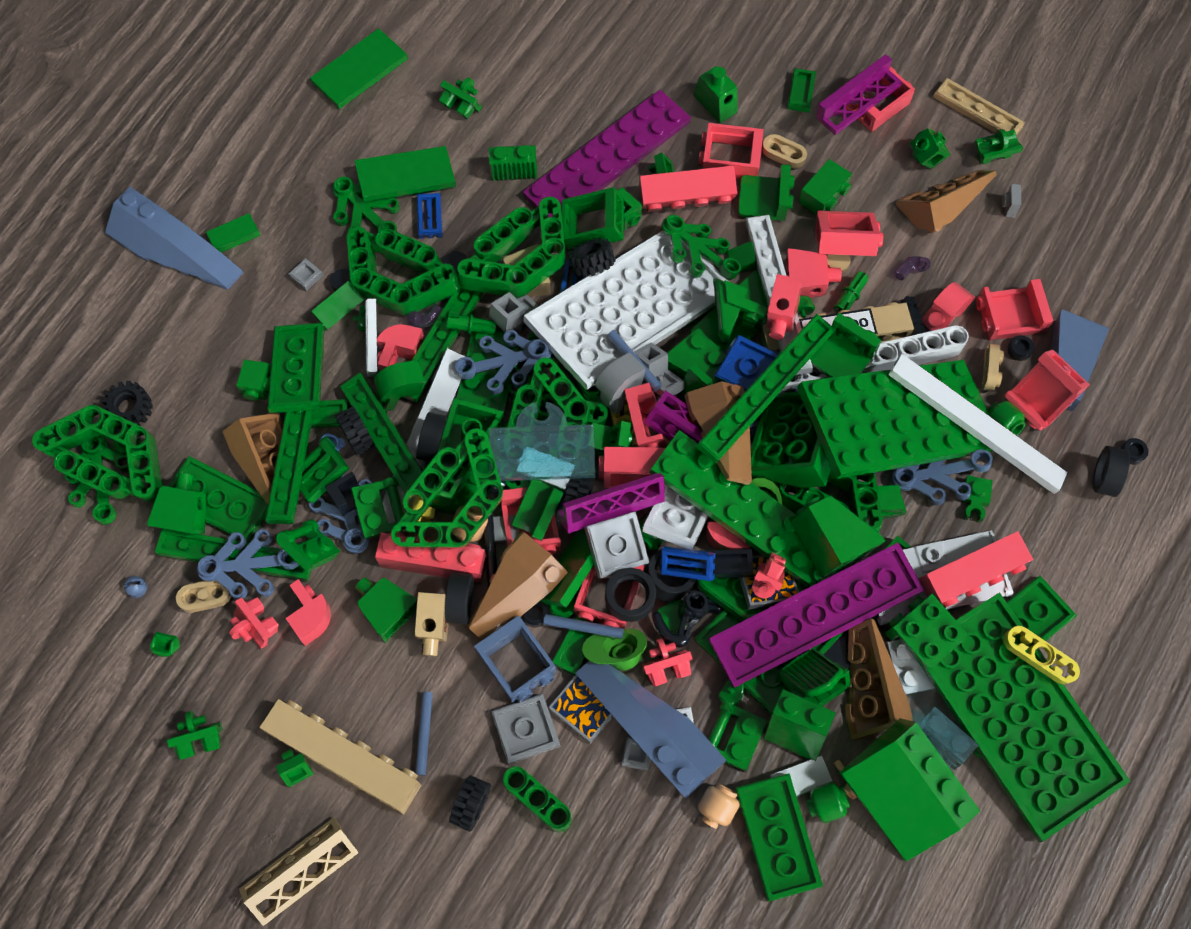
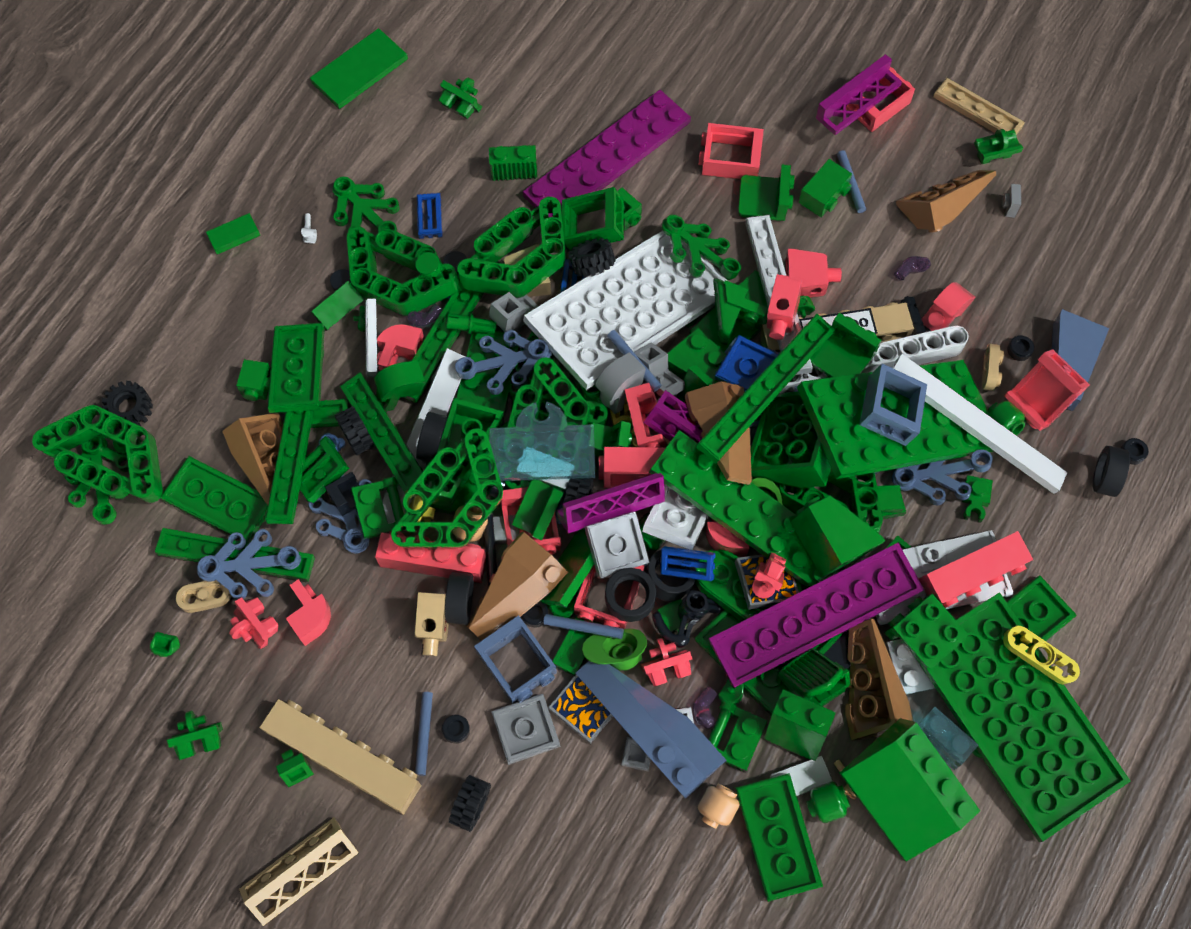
(135, 591): sand blue hinge -> none
(162, 238): sand blue wedge -> none
(179, 507): green torso -> none
(306, 274): light grey tile -> none
(309, 235): none -> white hand
(309, 553): green plate -> none
(385, 606): green torso -> none
(404, 173): green tile -> none
(428, 265): none -> green tile
(456, 729): none -> black tile
(527, 789): green beam -> none
(661, 165): green tile -> none
(687, 187): coral brick -> none
(702, 710): none -> clear purple arm
(717, 94): green torso -> none
(731, 563): black tile -> none
(744, 255): green slope -> none
(784, 151): tan plate -> none
(801, 90): green tile -> none
(838, 261): tan tile -> none
(847, 233): coral window -> none
(851, 292): green axle -> none
(854, 190): none -> sand blue bar
(875, 417): none -> sand blue window
(929, 148): green brick -> none
(1014, 311): coral panel -> none

